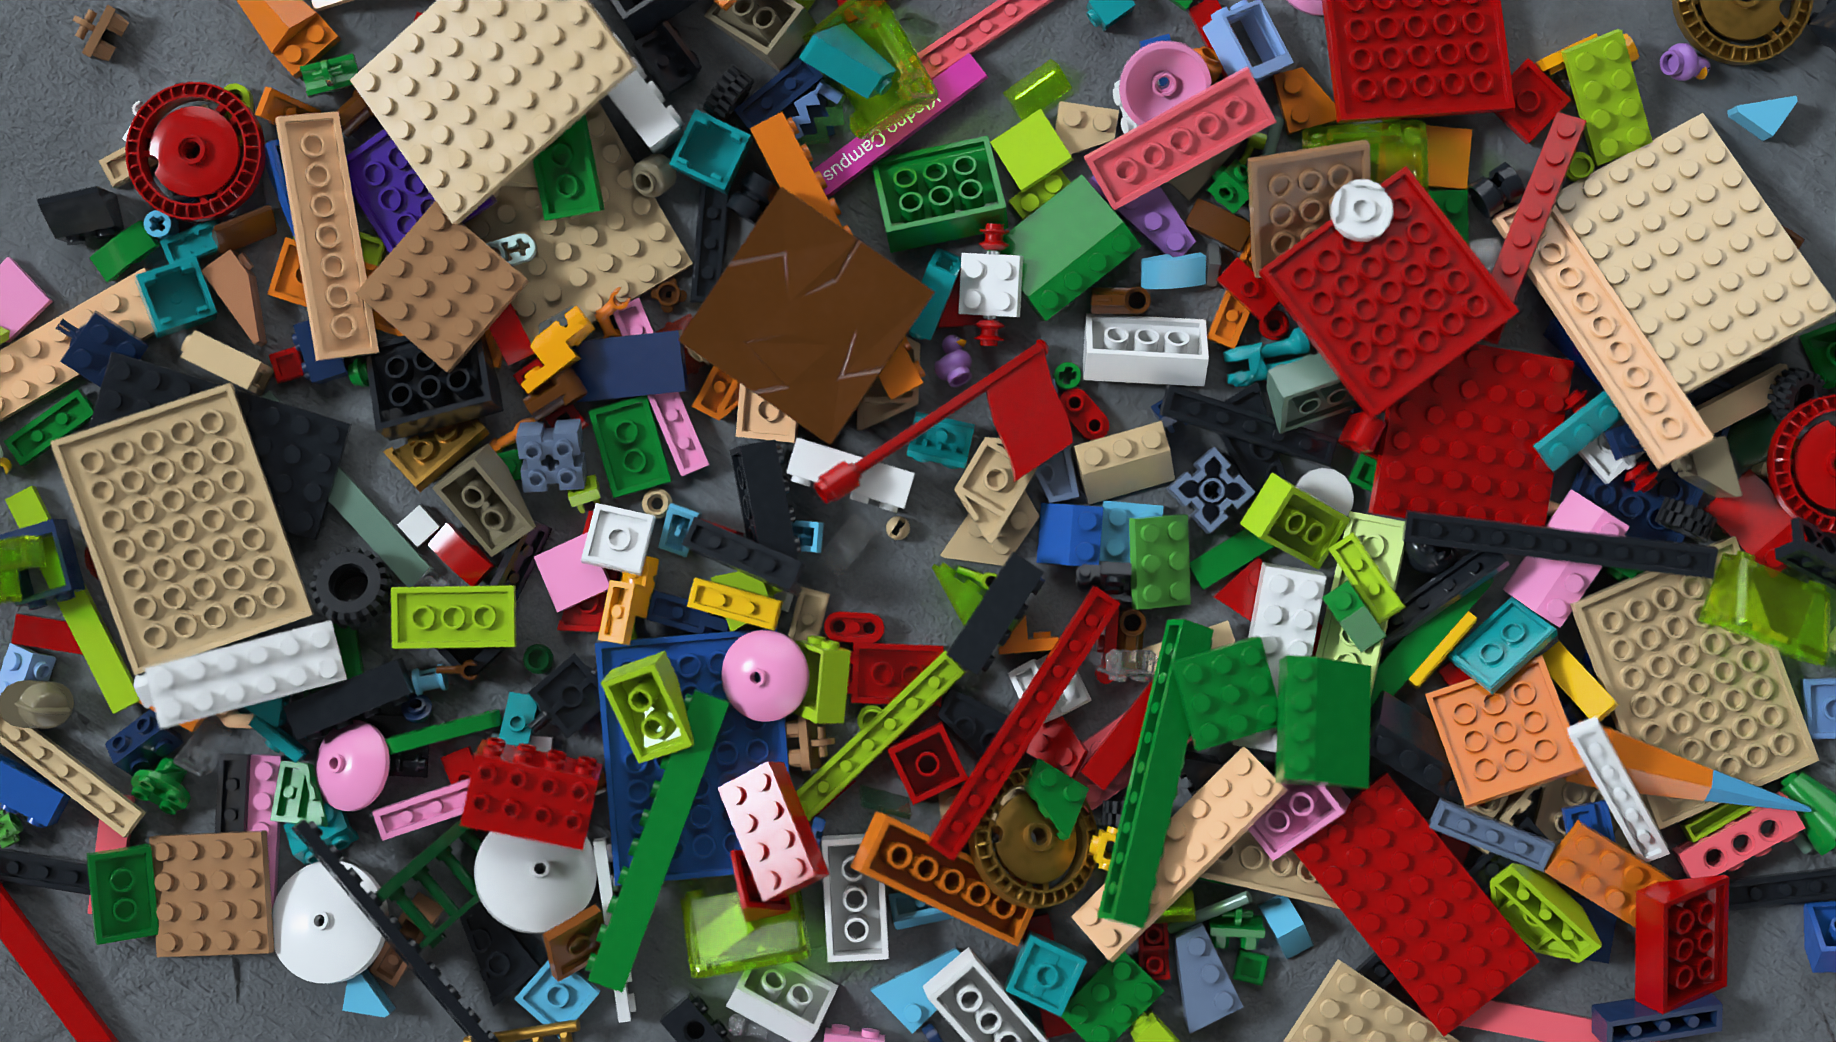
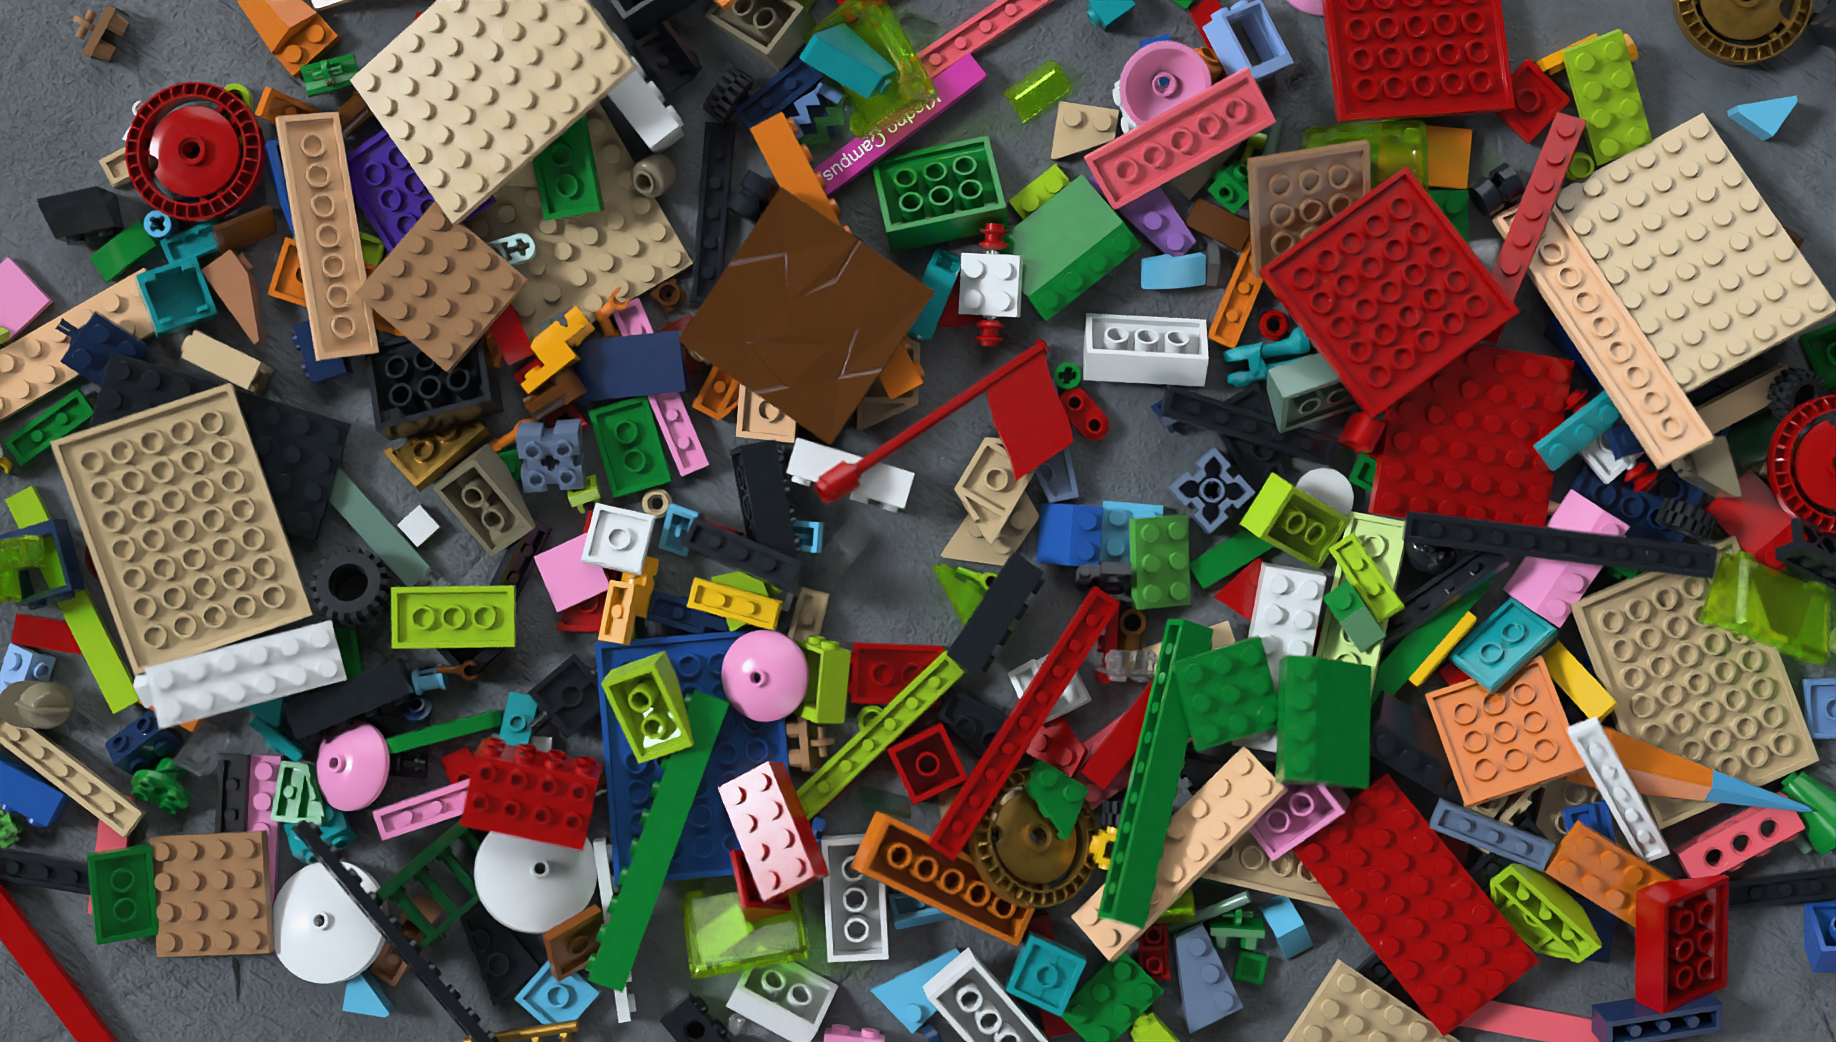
(235, 719): light nougat arm -> none
(287, 365): red tile -> none
(358, 372): green plate -> none
(460, 555): red slope -> none
(538, 658): dark green plate -> none
(711, 151): teal container -> none
(854, 627): red plate -> none
(903, 532): tan hinge -> none
(943, 443): teal bracket -> none
(956, 364): medium lavender animal -> none
(1019, 641): orange slope -> none
(1031, 150): lime tile -> none
(1116, 300): reddish brown piece -> none
(1124, 462): tan slope -> none
(1248, 290): red plate -> none
(1302, 101): orange wing -> none
(1361, 210): white tile -> none
(1683, 63): medium lavender animal -> none
(1712, 819): lime piece -> none

